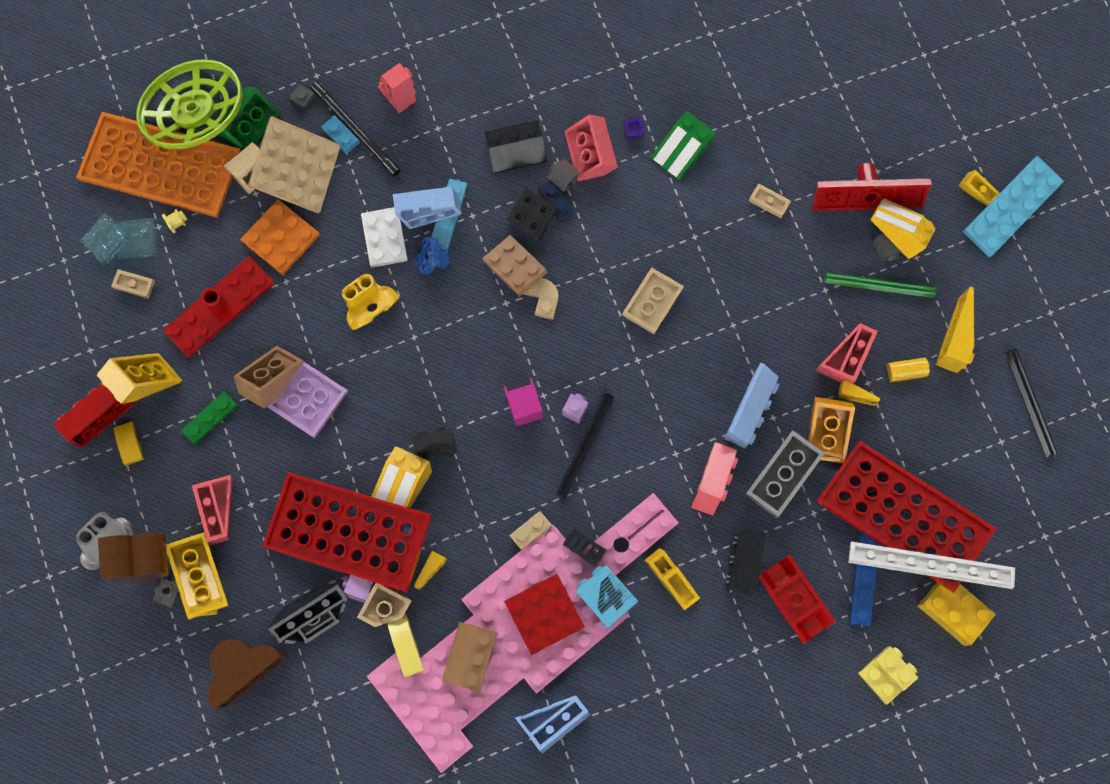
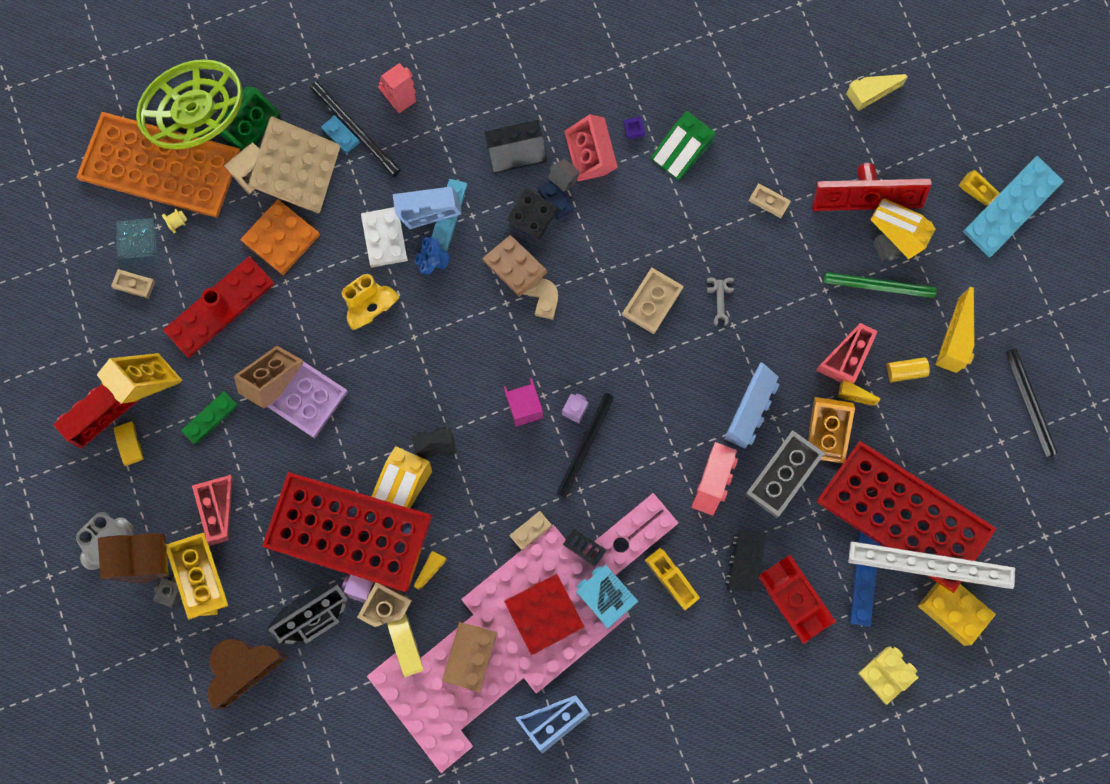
(105, 239): clear light blue plate -> none
(302, 96): dark grey plate -> none
(720, 287): none -> light grey bar
(871, 89): none -> light yellow slope

